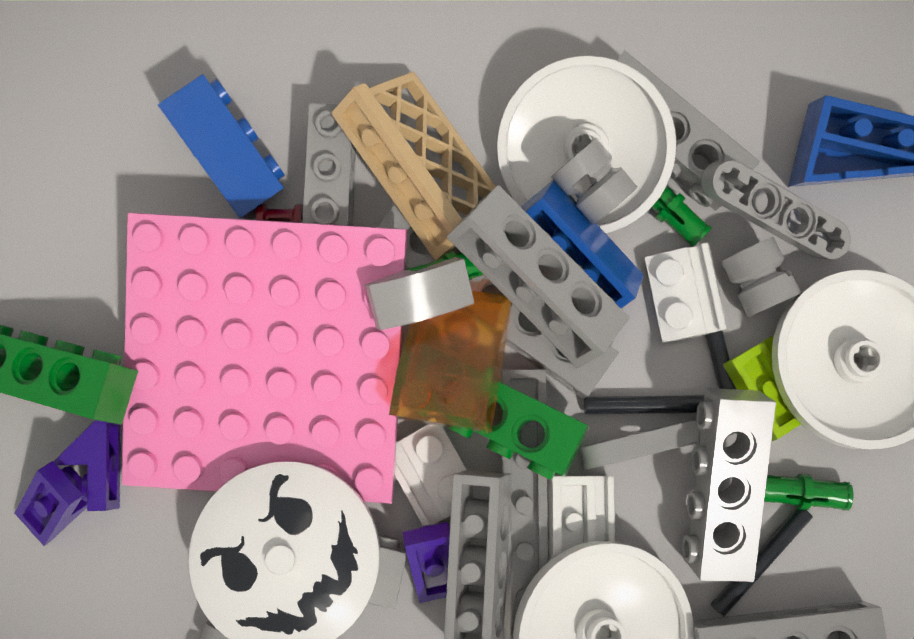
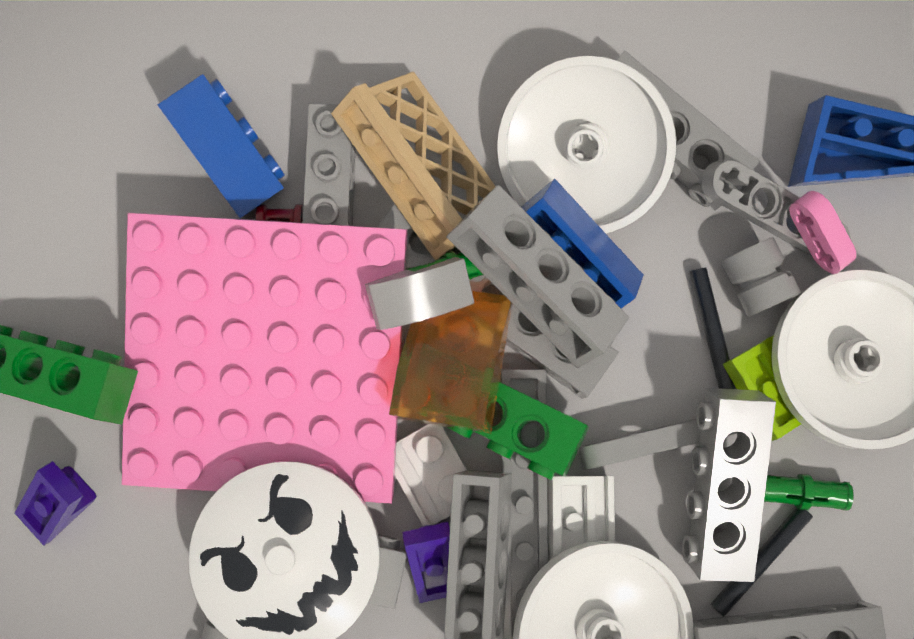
(101, 452): dark purple slope -> none
(606, 193): light grey wheel -> none
(642, 404): black bar -> none
(680, 217): green pin -> none
(686, 293): white plate -> none
(822, 232): none -> bright pink beam

